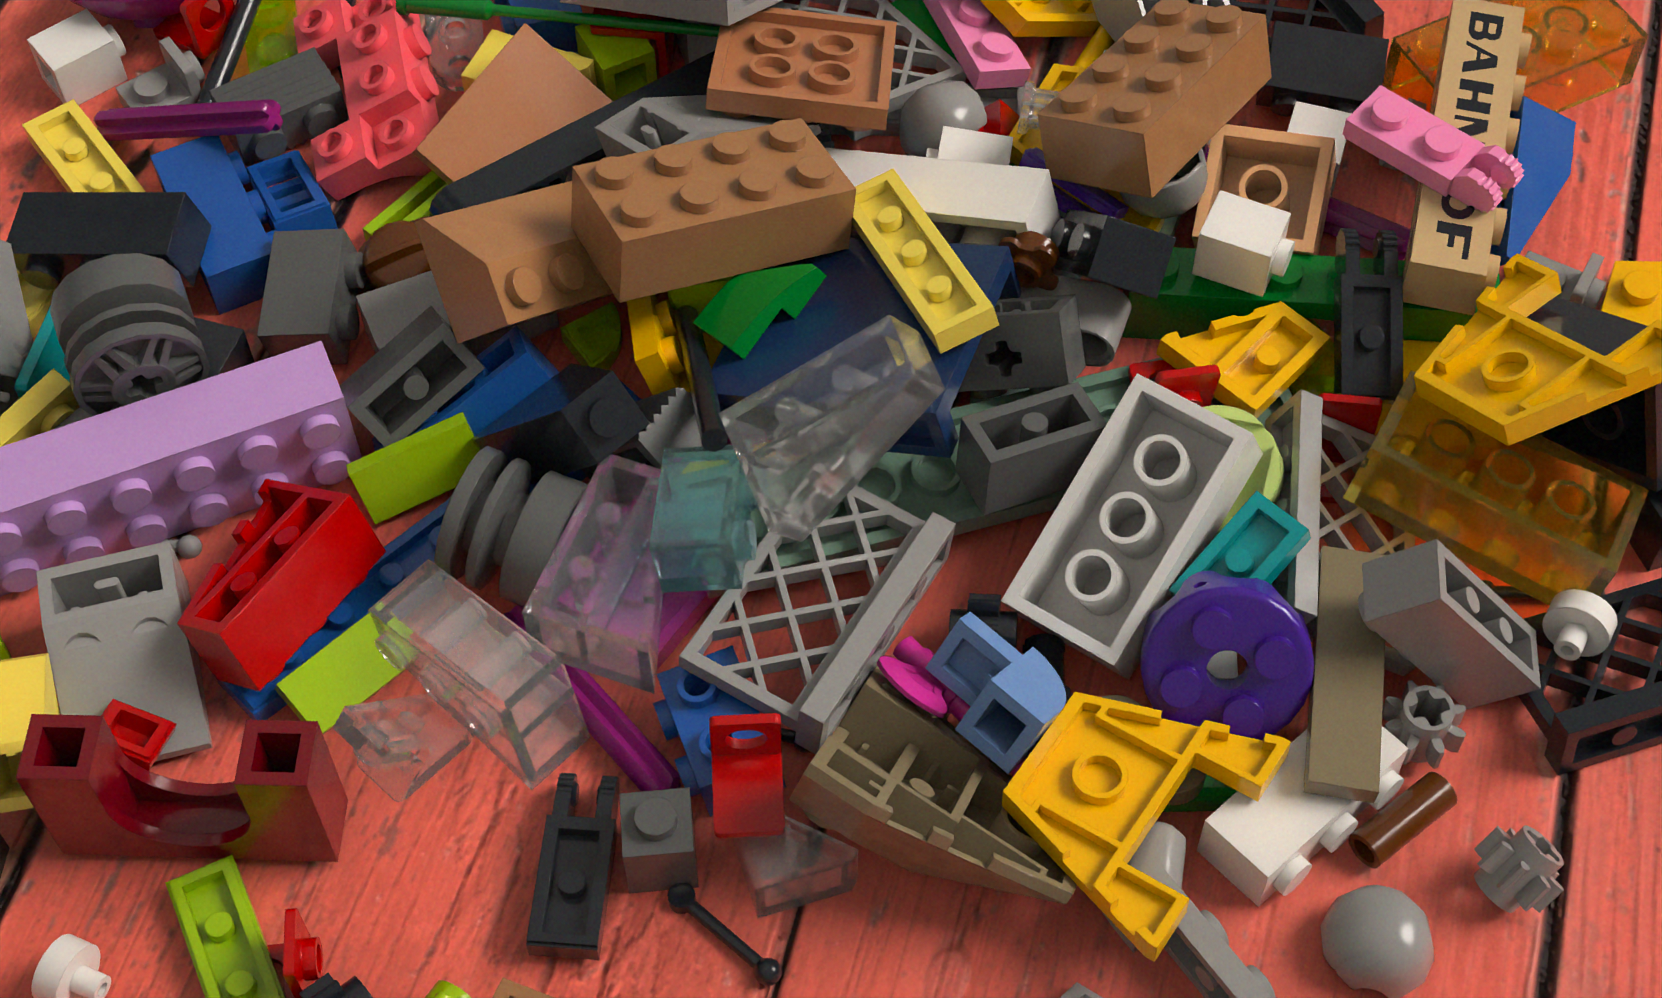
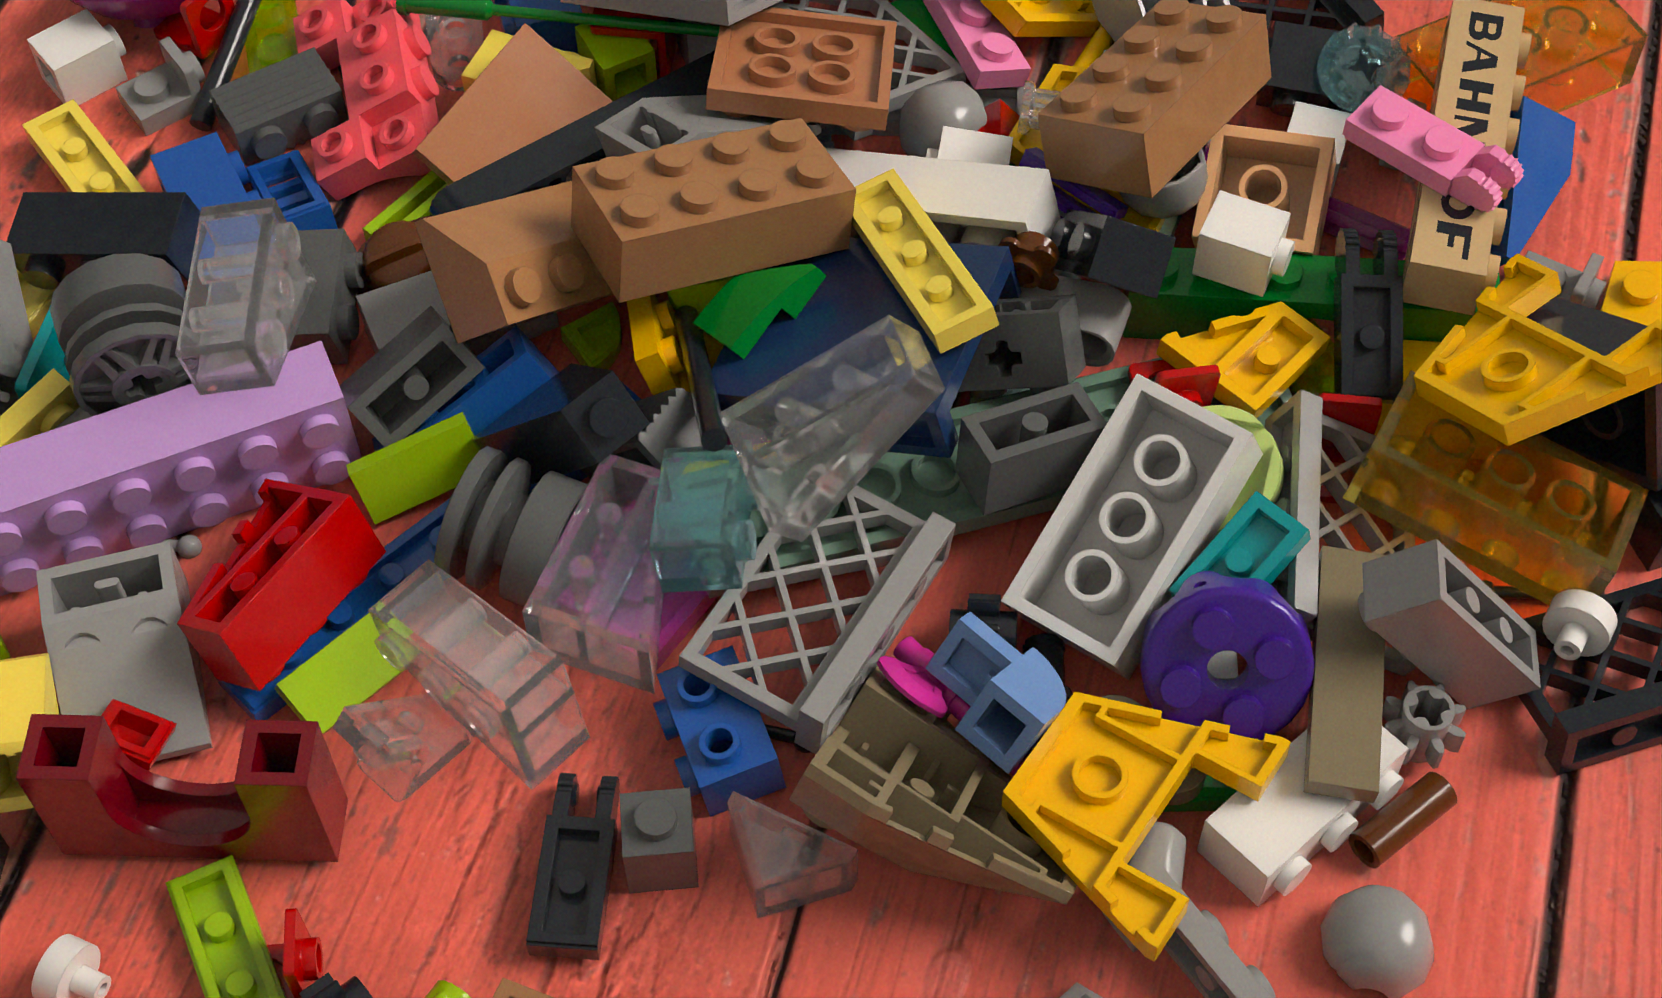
(189, 120): magenta axle -> none
(242, 297): none -> clear wedge
(615, 730): magenta axle -> none
(683, 900): black hinge -> none
(747, 776): red bracket -> none
(1351, 88): none -> clear light blue gear
(1518, 869): light grey gear -> none

